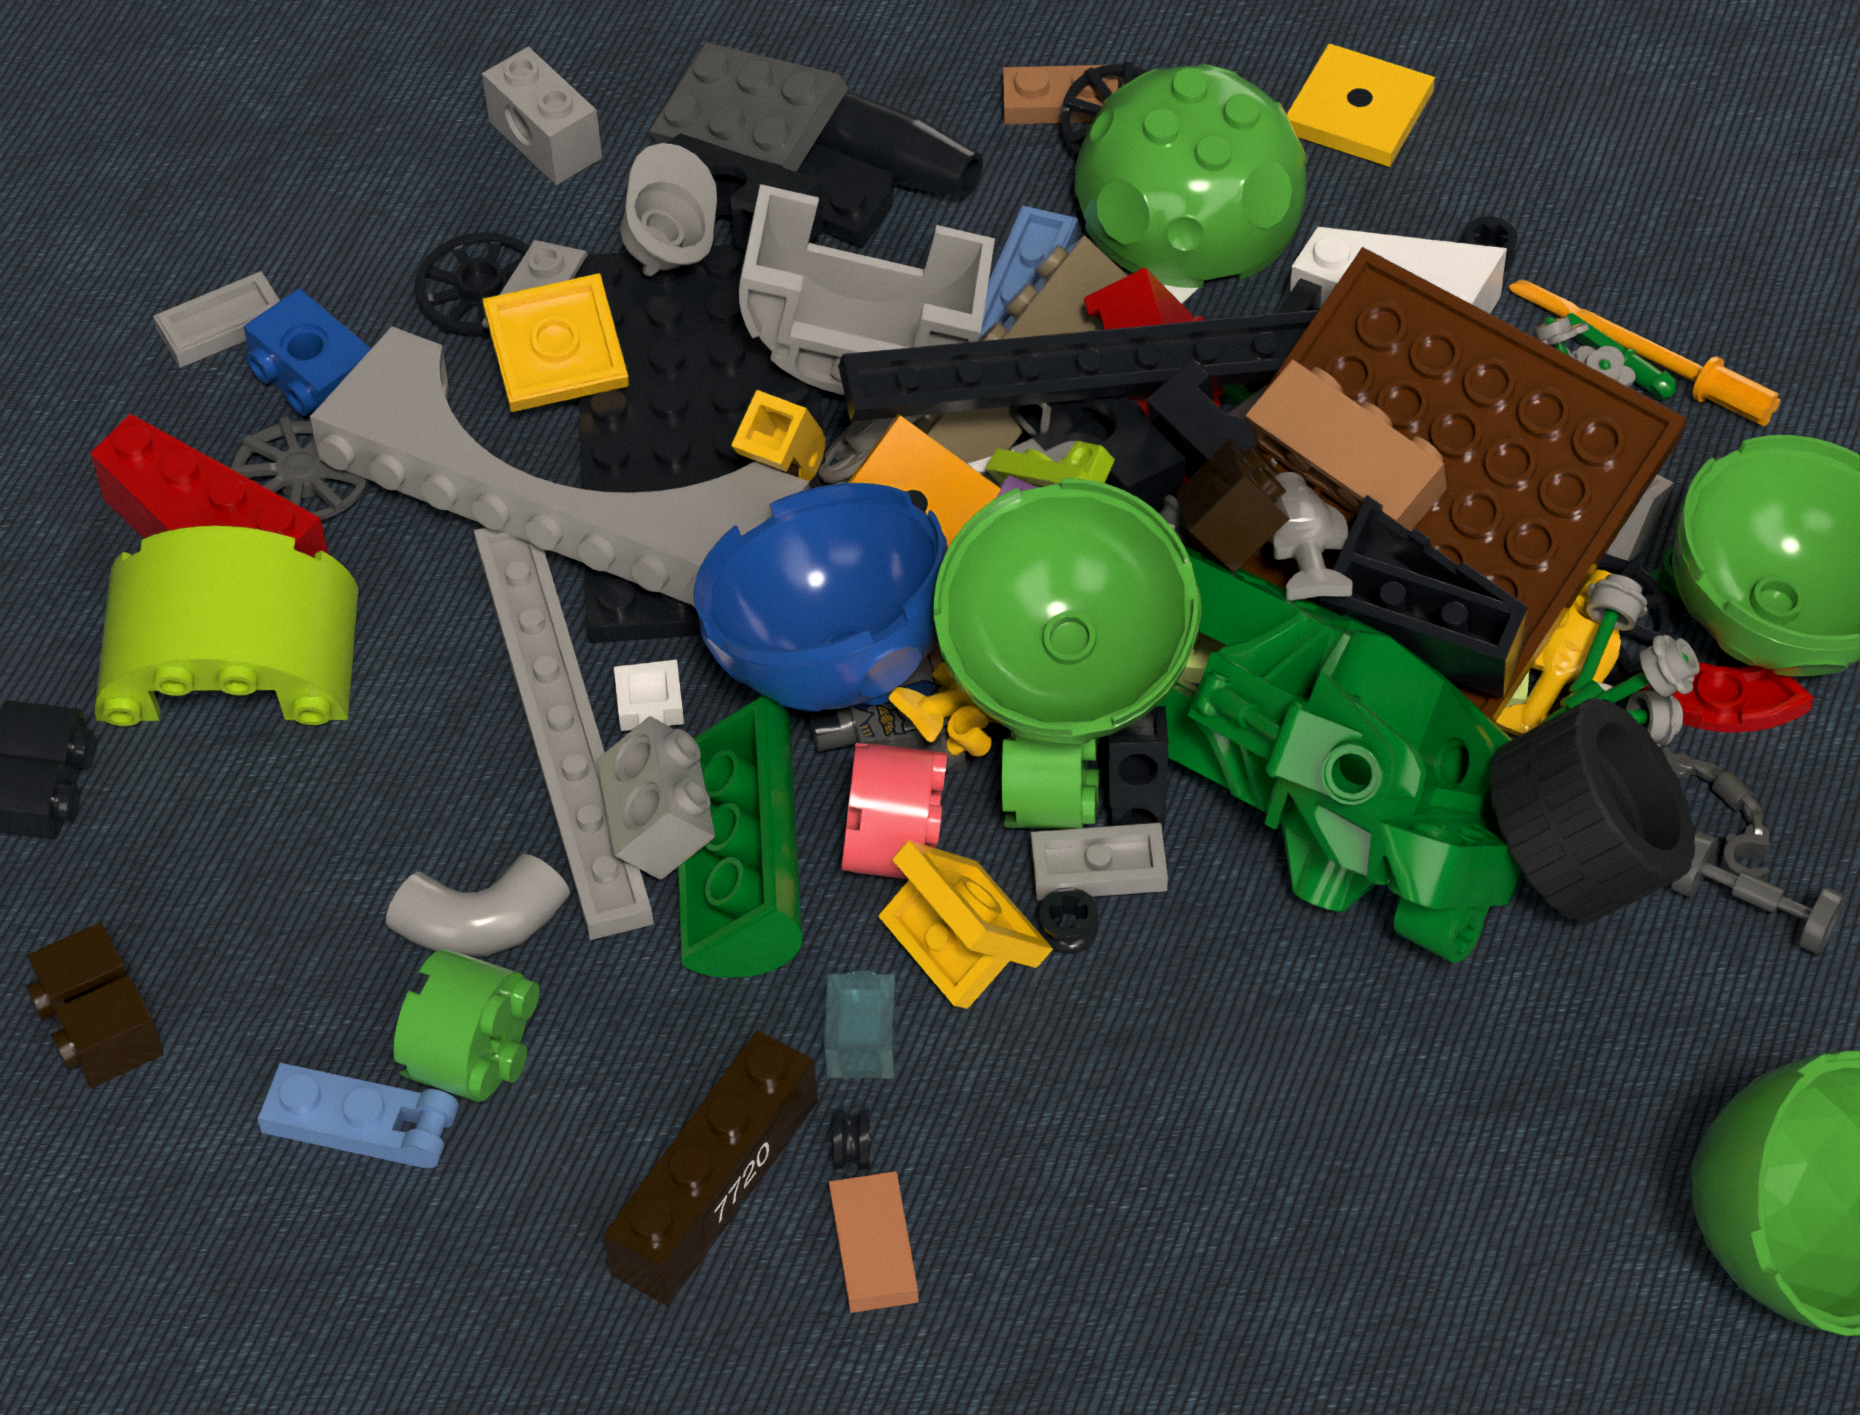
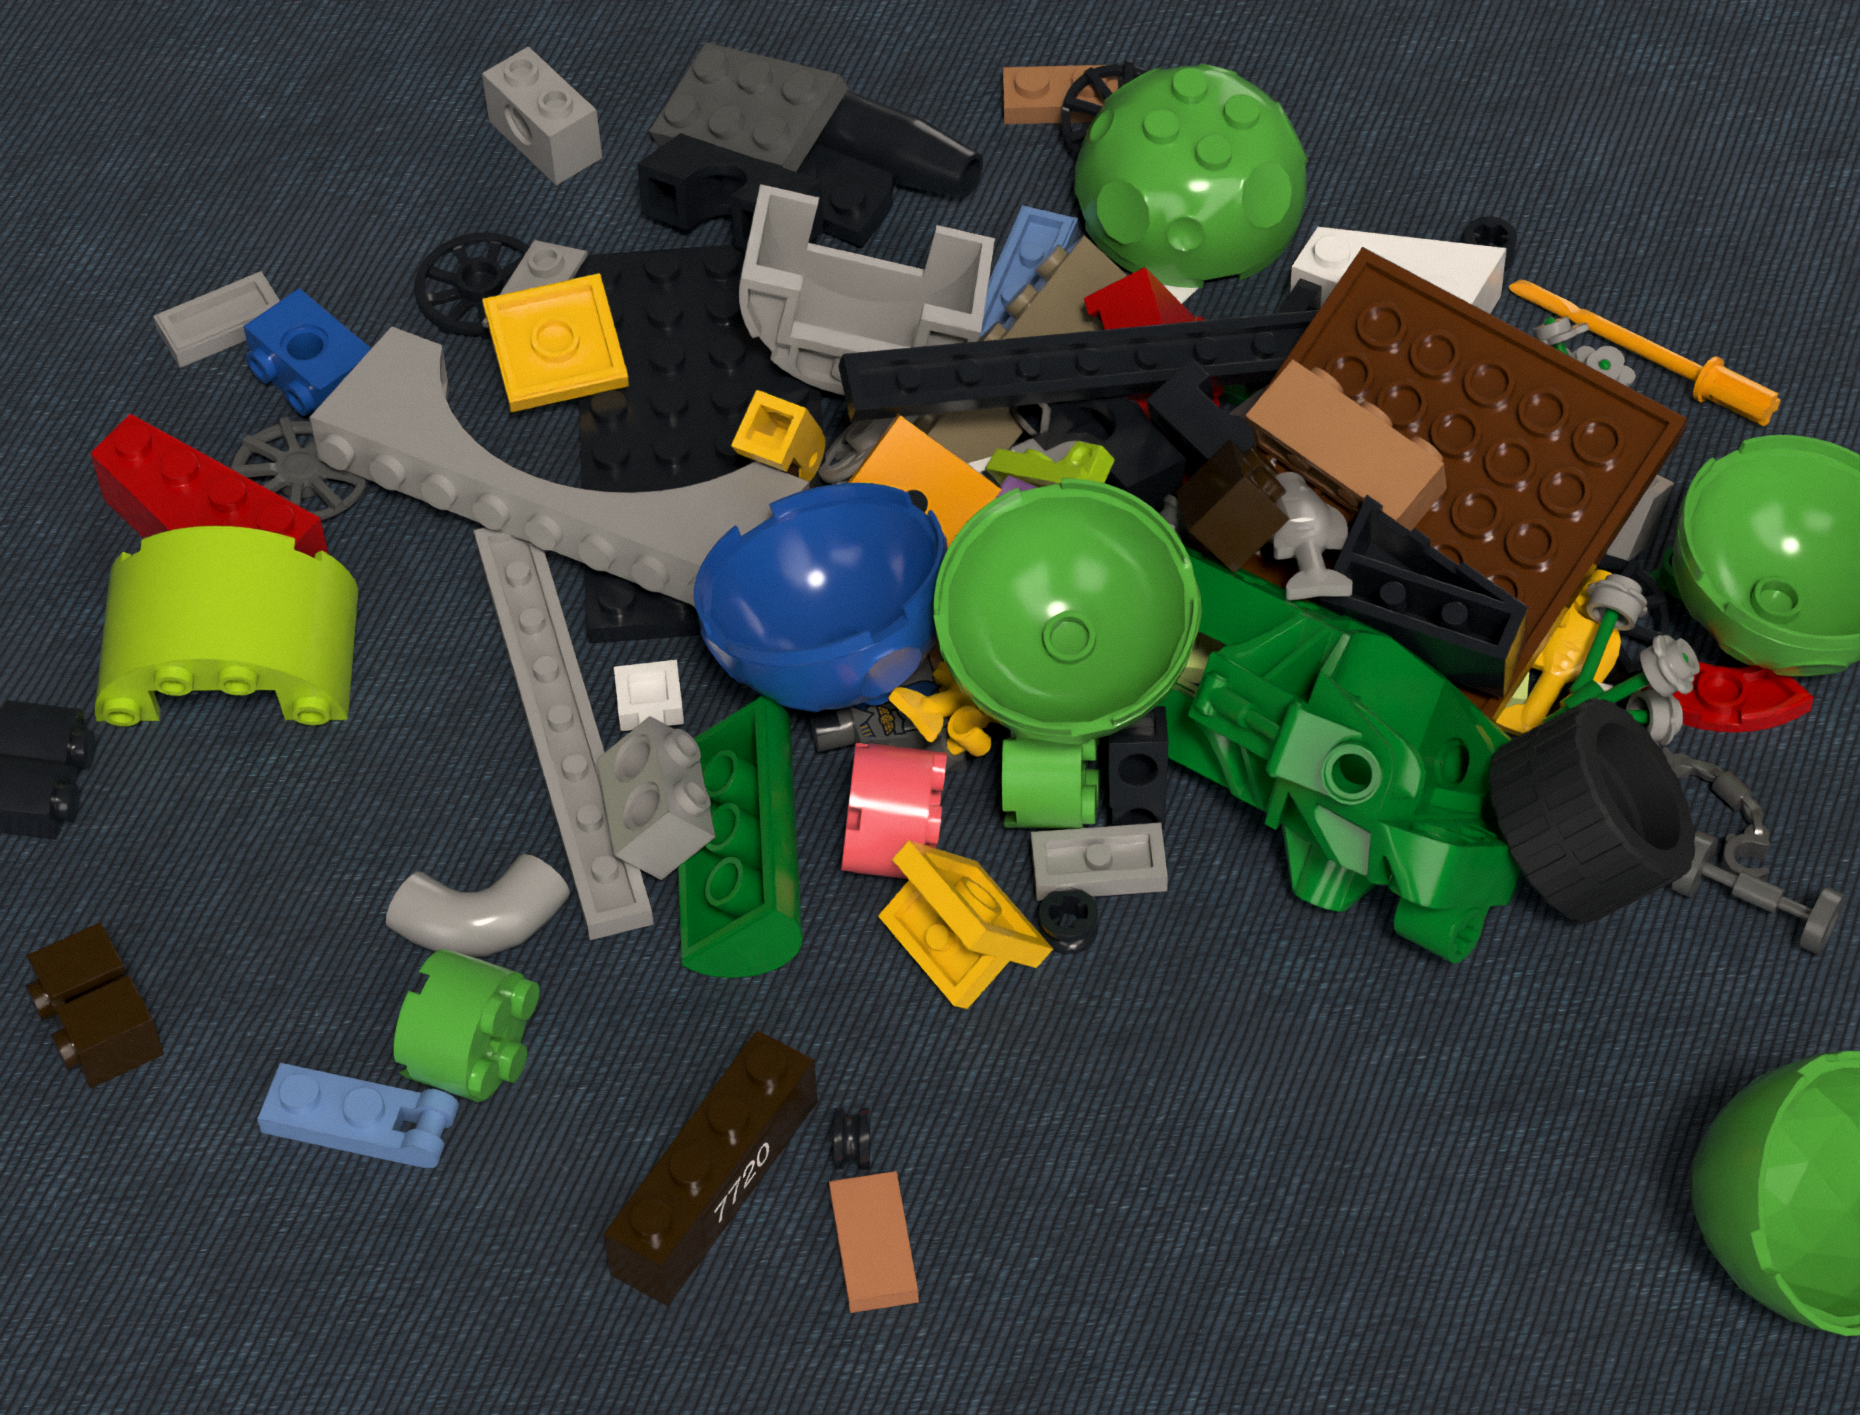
(668, 208): light grey piece -> none
(860, 1025): clear light blue brick -> none
(1360, 104): yellow tile -> none
(1658, 383): green piece -> none

